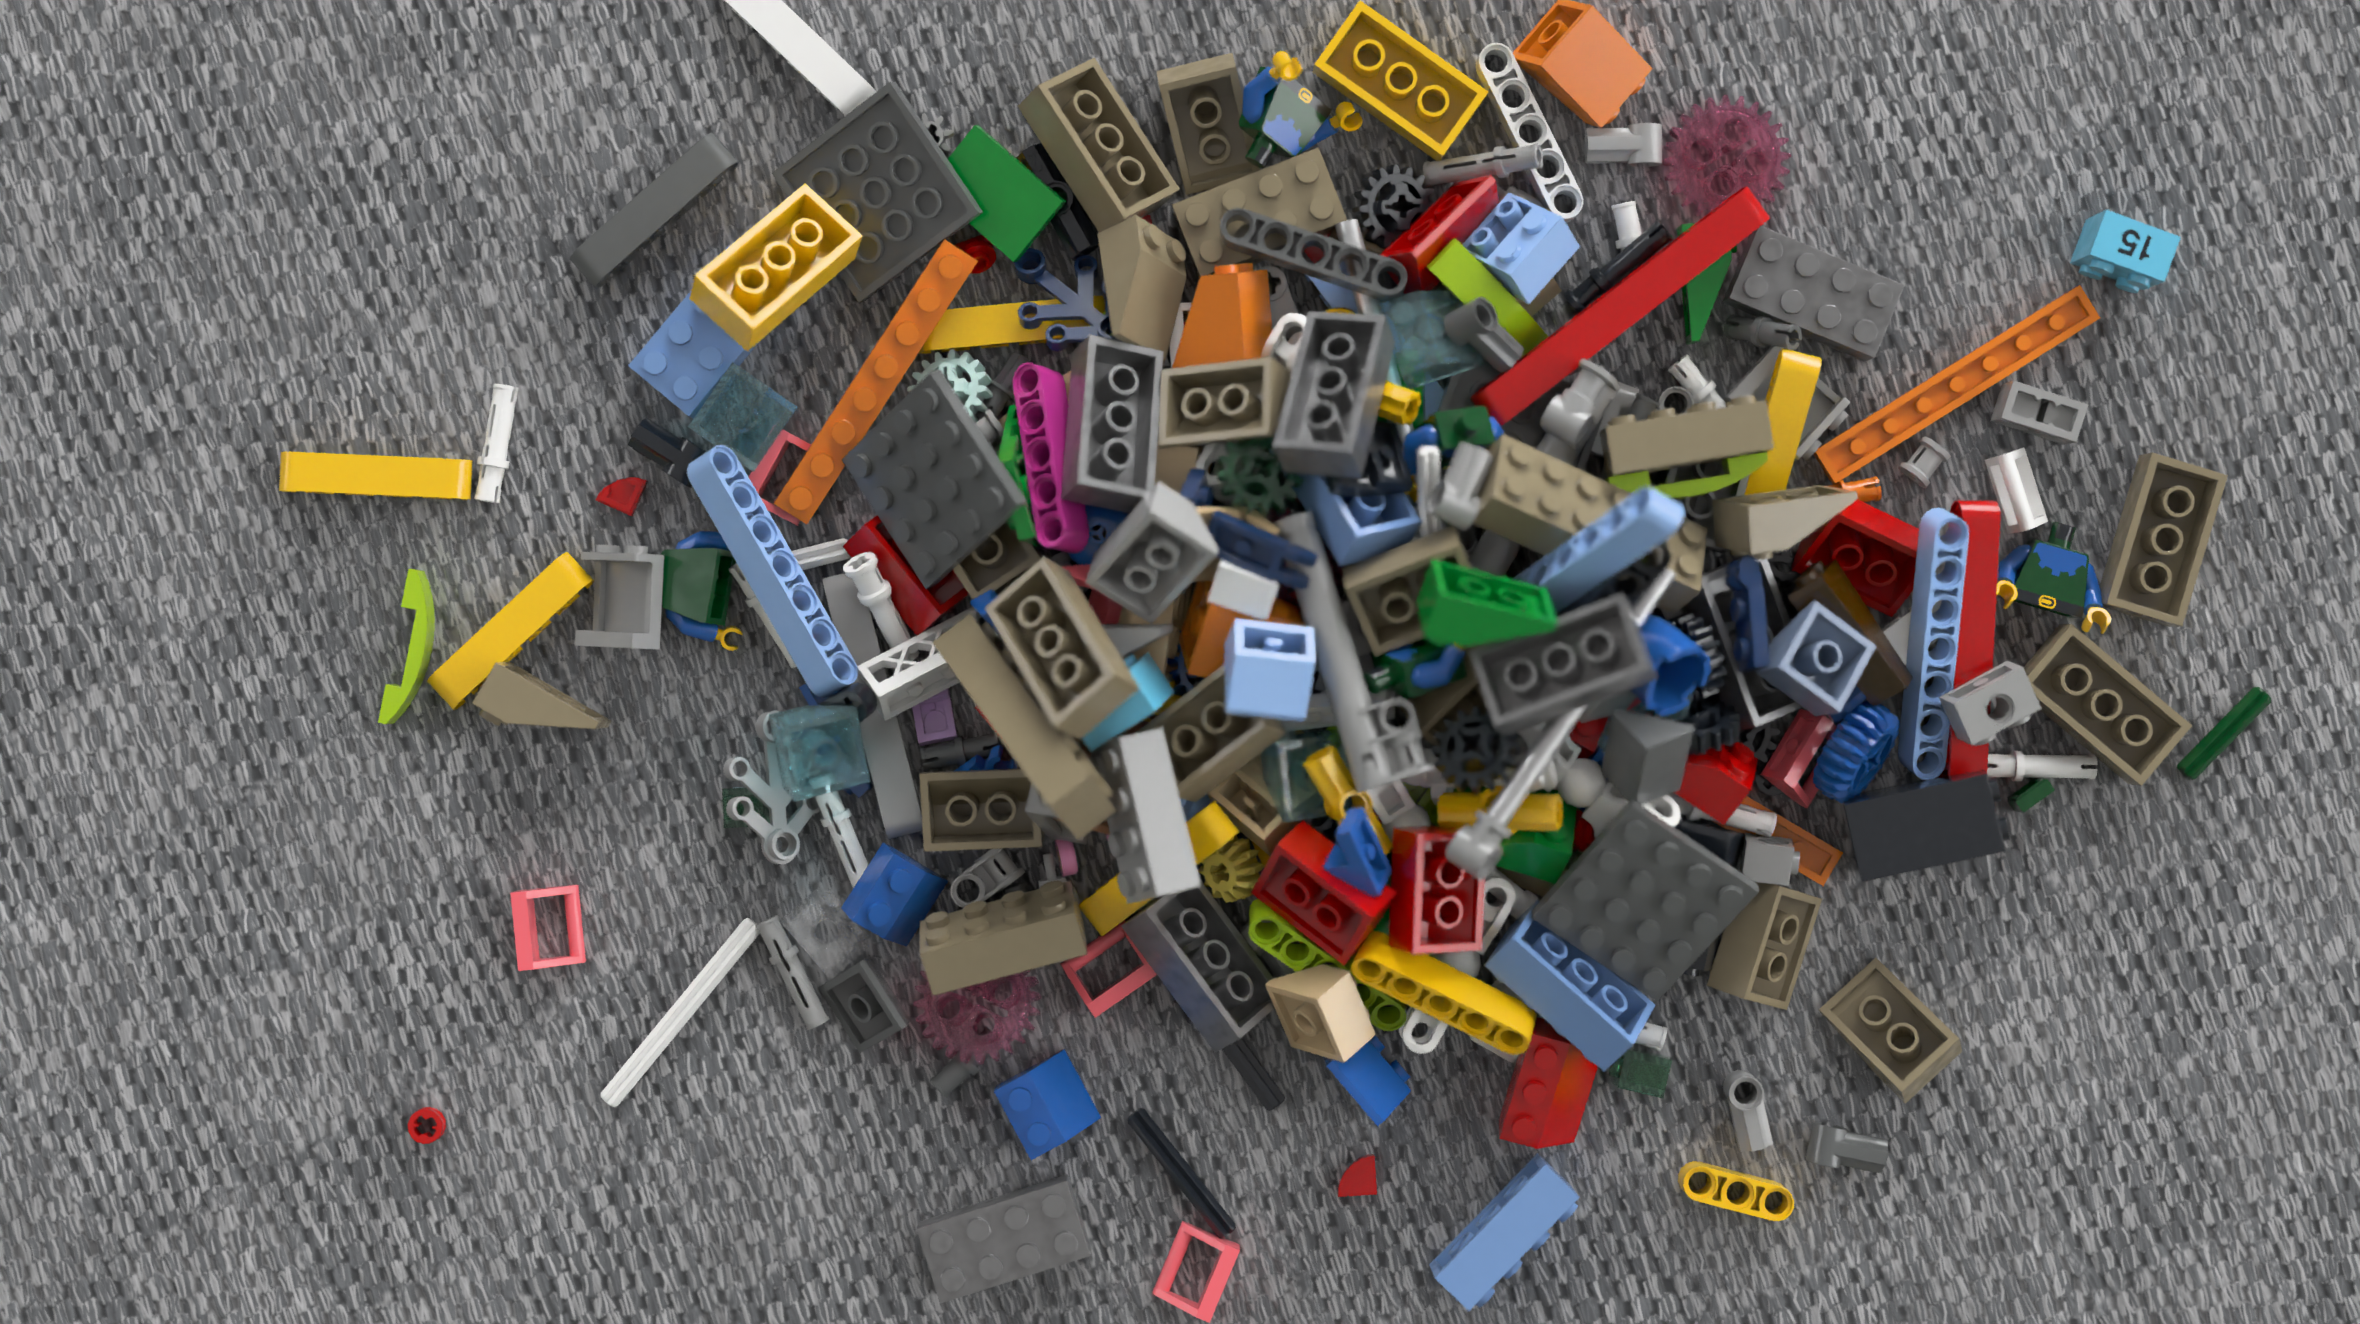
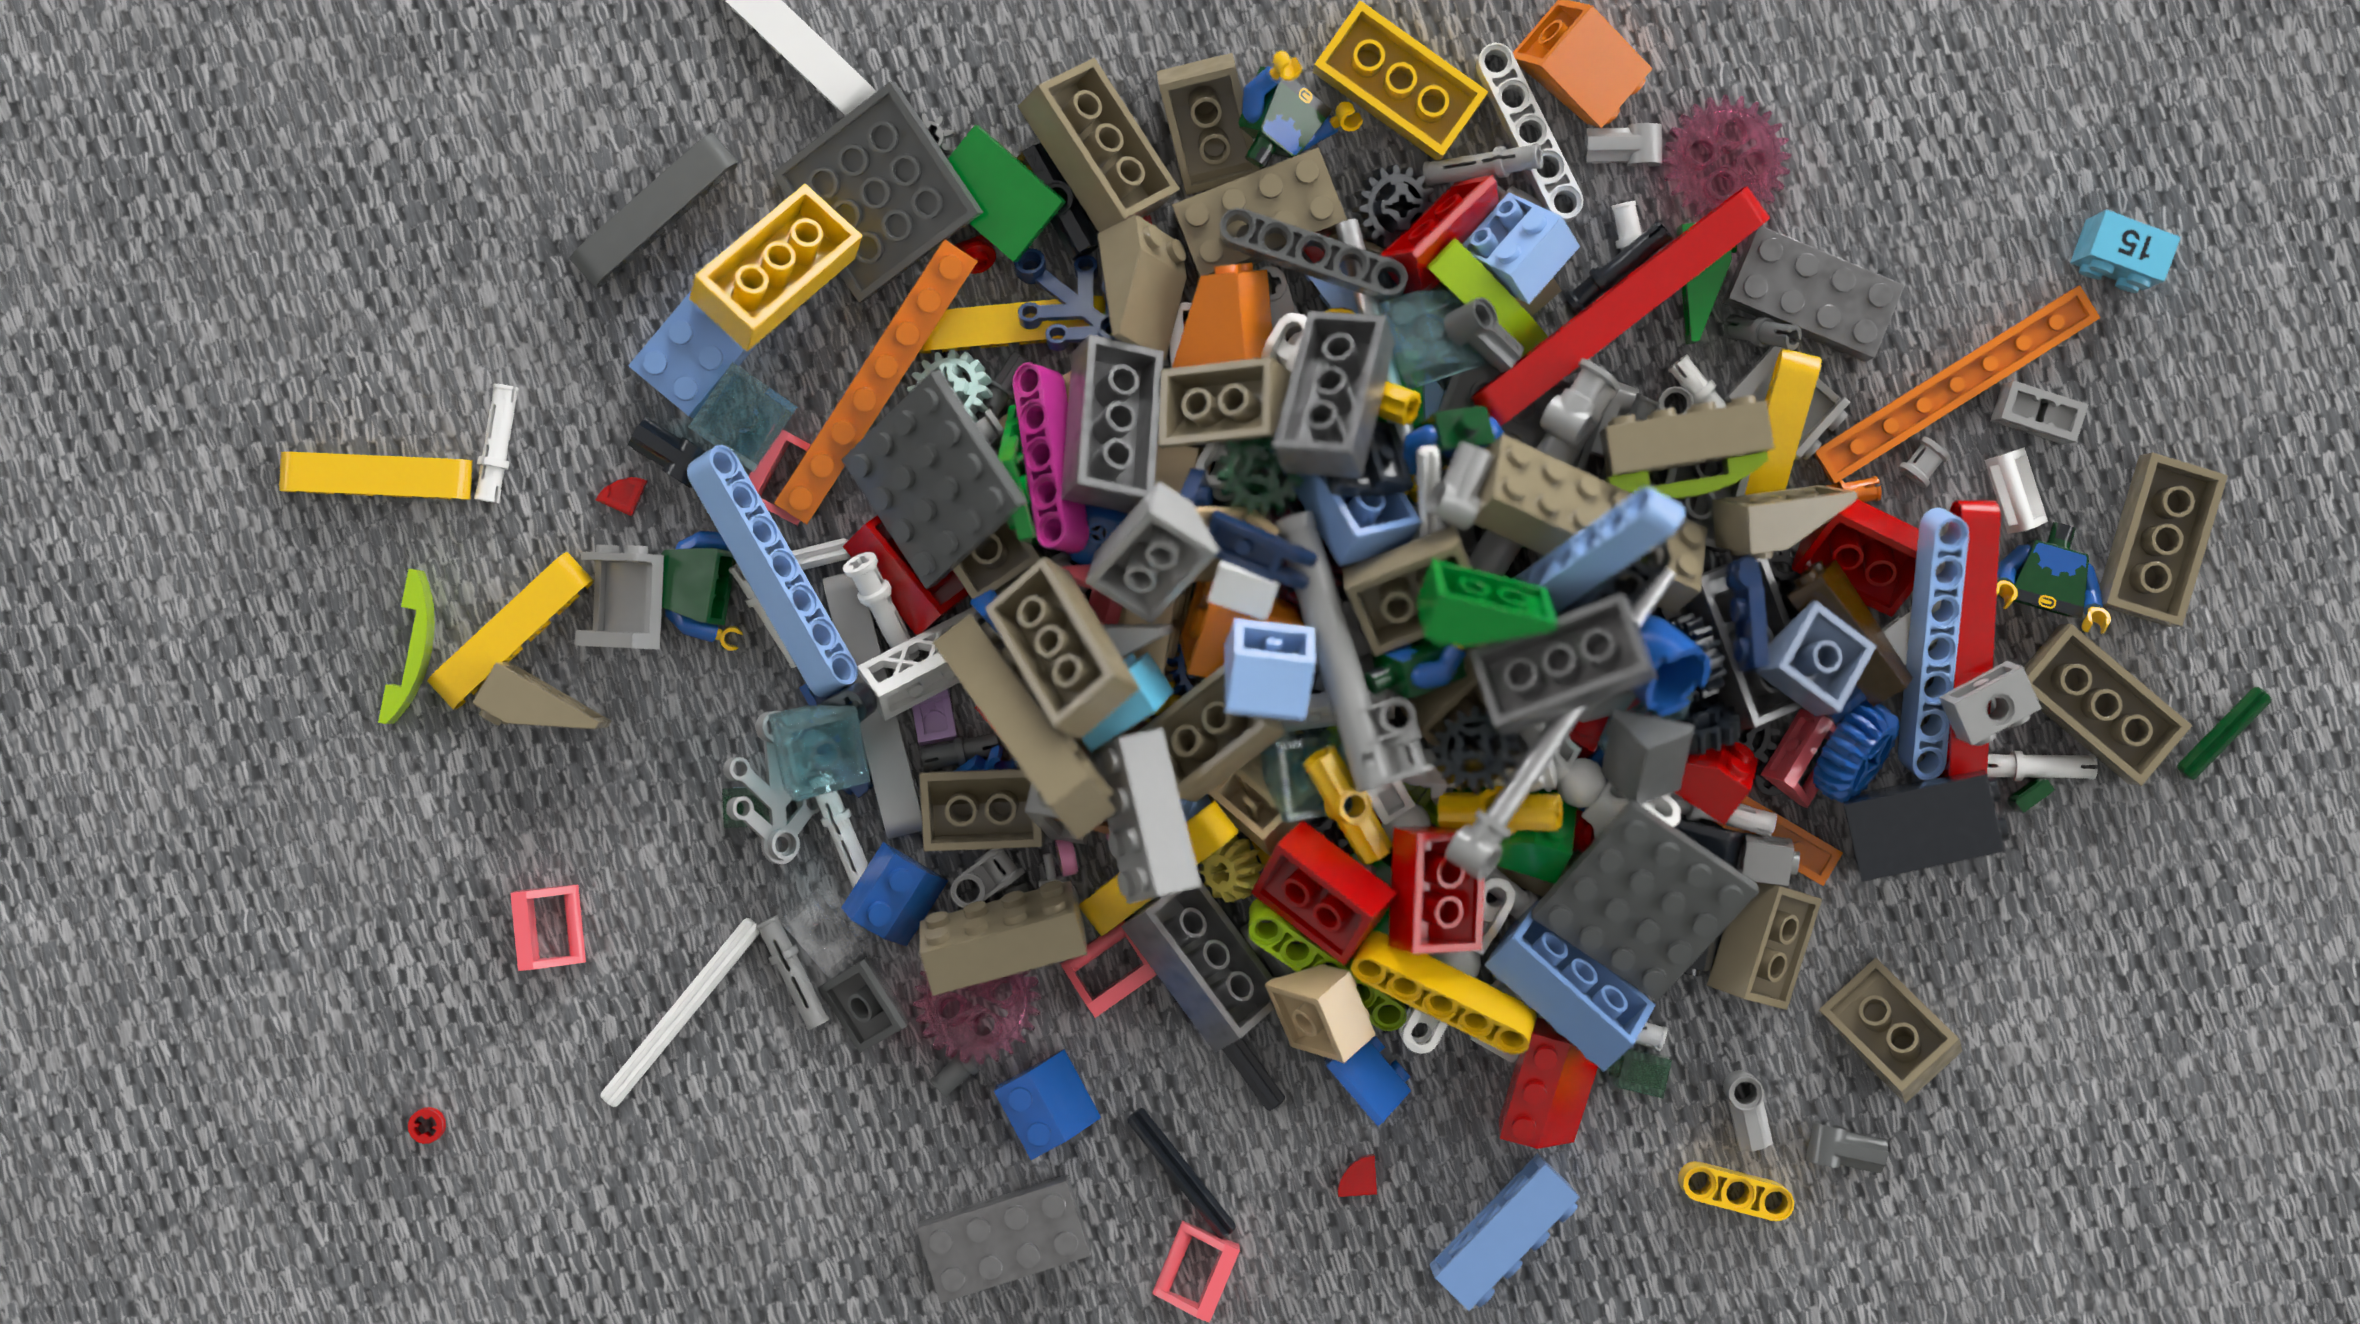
(1359, 855): blue slope -> none

